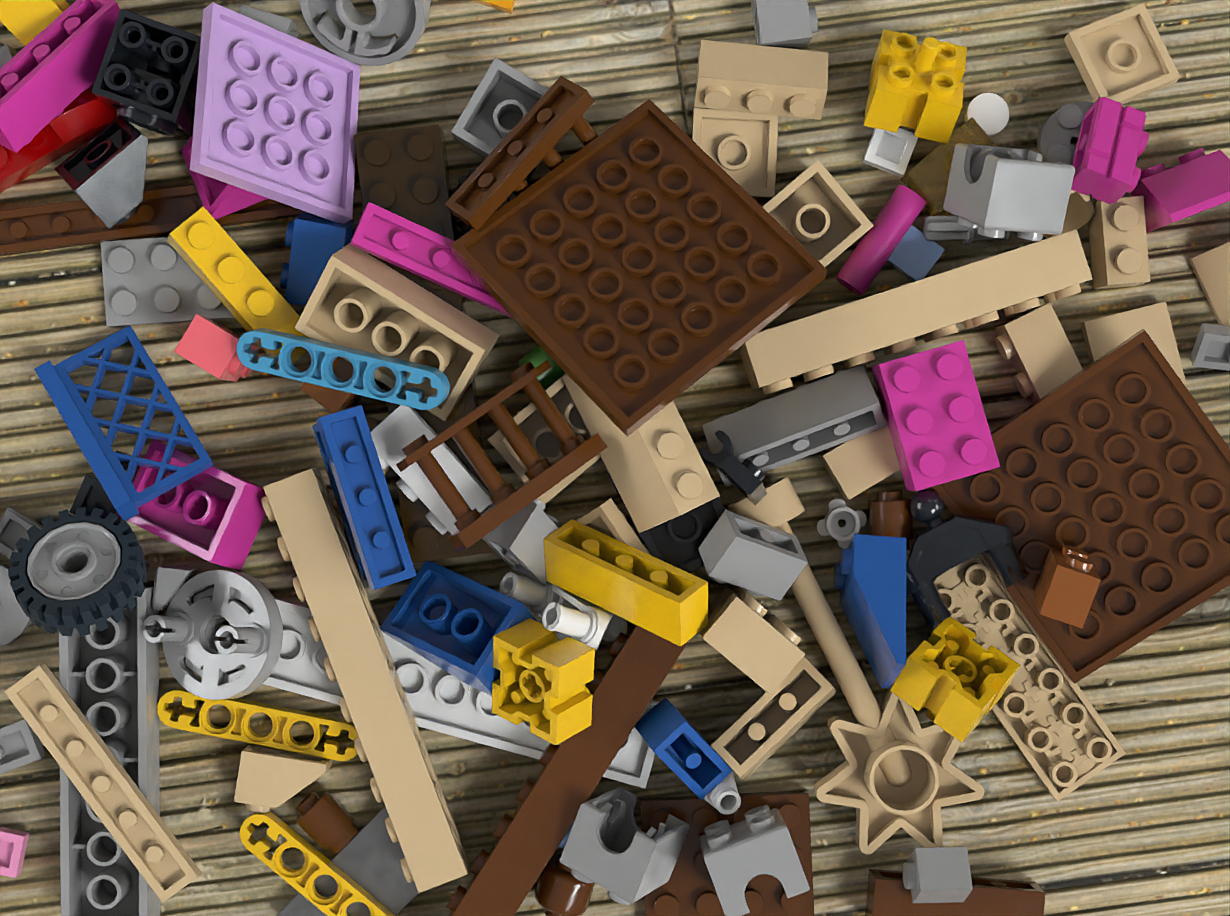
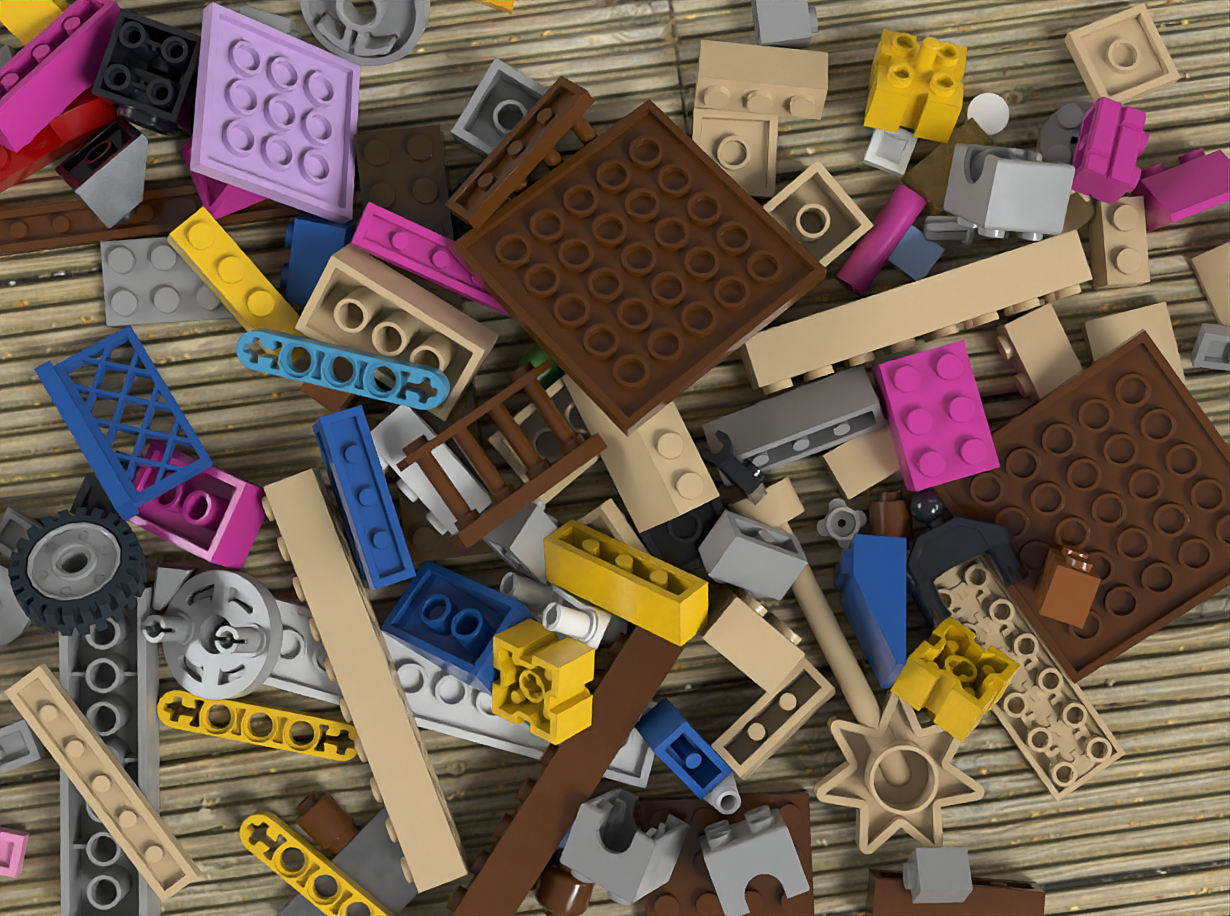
(213, 349): coral brick -> none
(274, 775): tan slope -> none

